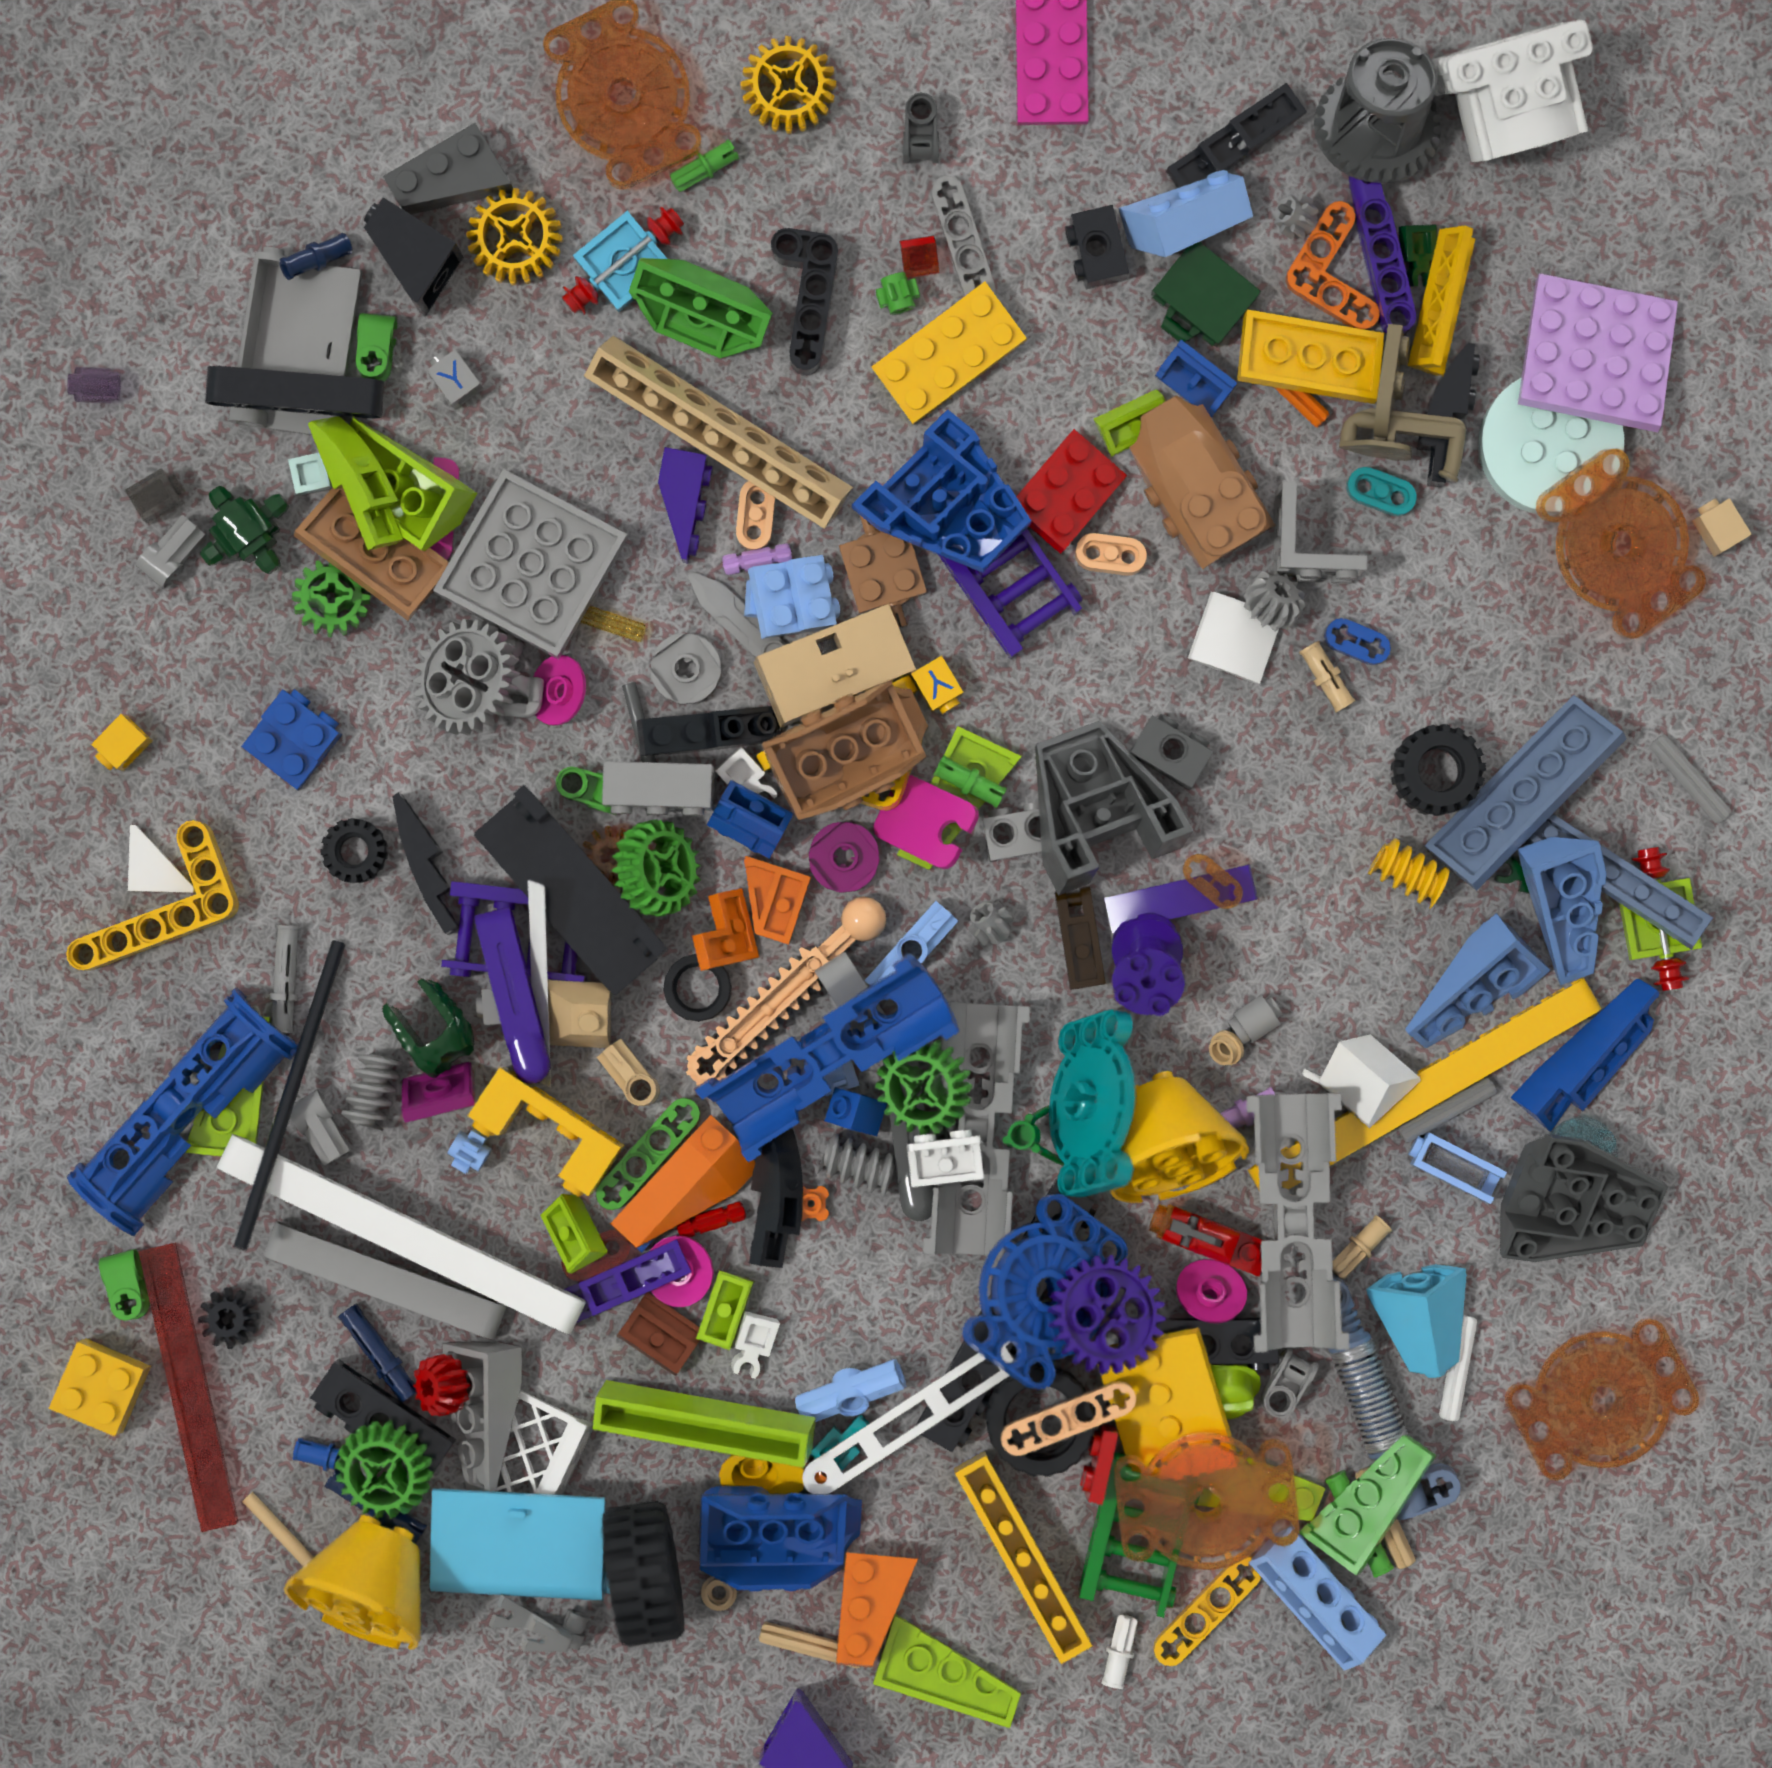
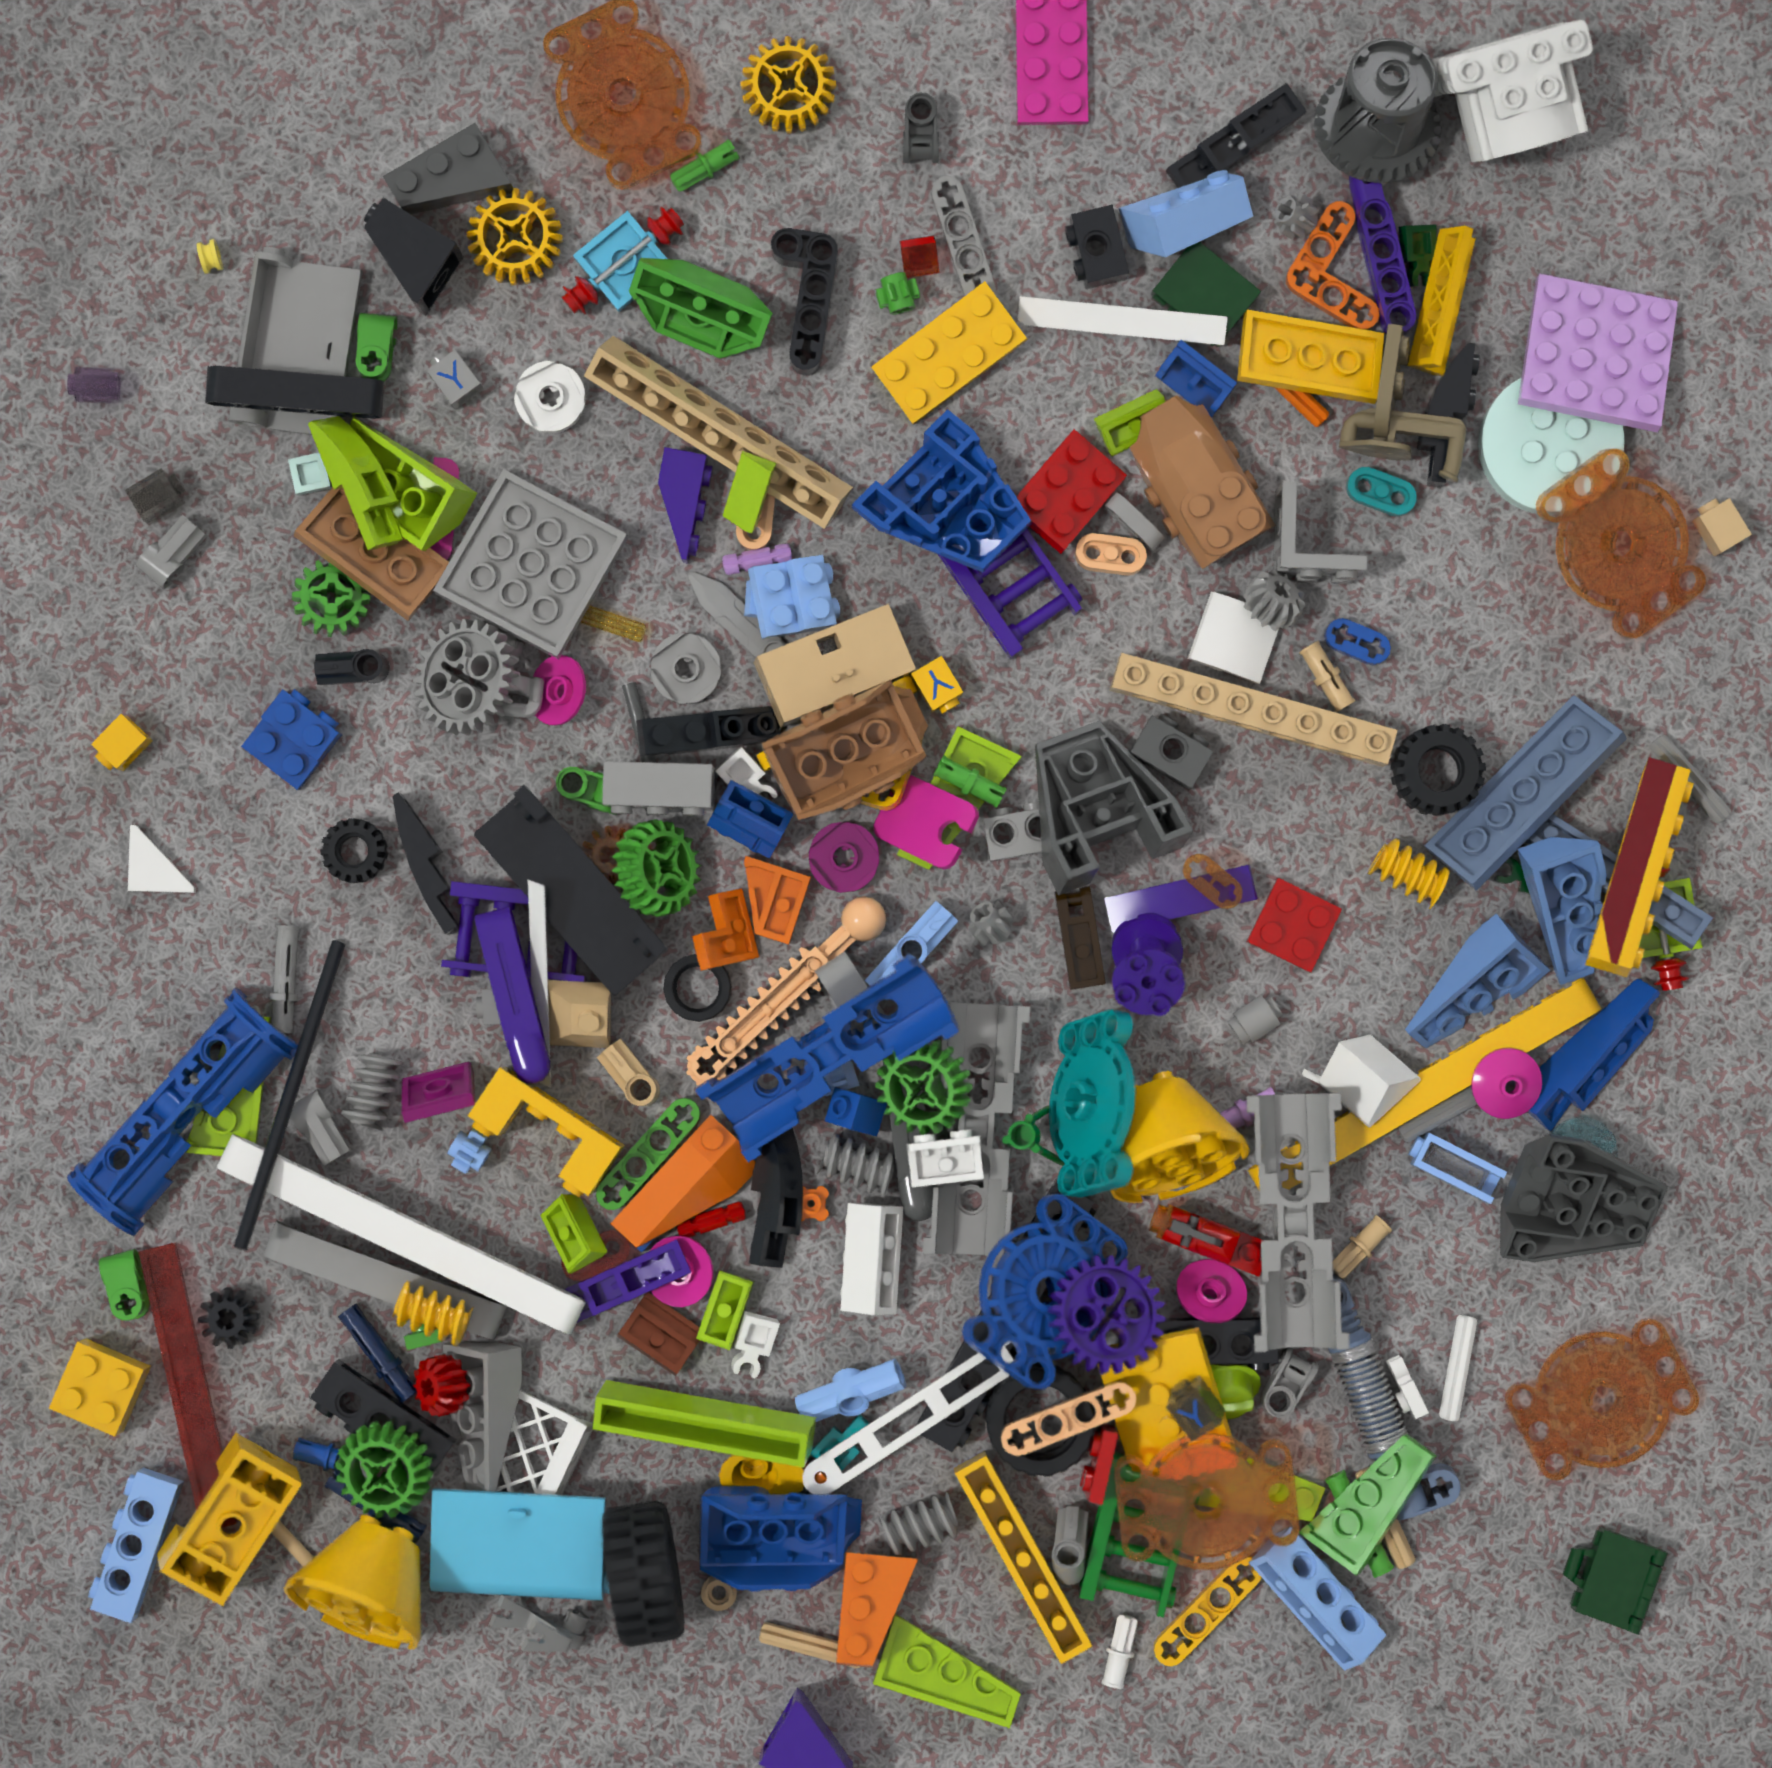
(107, 1594): none -> light blue brick
(167, 915): yellow beam -> none
(209, 256): none -> light yellow bush
(244, 529): dark green piece -> none
(250, 1487): none -> yellow plate
(315, 256): dark blue pin -> none
(348, 667): none -> black piece
(418, 1339): none -> bright green plate
(432, 1314): none -> yellow piece
(453, 1043): dark green piece -> none
(557, 378): none -> white plate
(748, 491): none -> lime slope
(871, 1258): none -> white brick
(882, 571): medium nougat plate -> none
(920, 1525): none -> light grey piece
(1070, 1544): none -> light grey piece
(1122, 320): none -> white sticker
(1134, 522): none -> light grey beam
(1195, 1407): none -> clear smoke brick
(1226, 1048): tan plate -> none
(1253, 710): none -> tan brick
(1294, 925): none -> red plate
(1409, 1396): none -> white plate
(1423, 1316): medium azure slope -> none
(1492, 1076): none -> dark pink dish
(1615, 1579): none -> dark green piece
(1638, 868): none -> brick

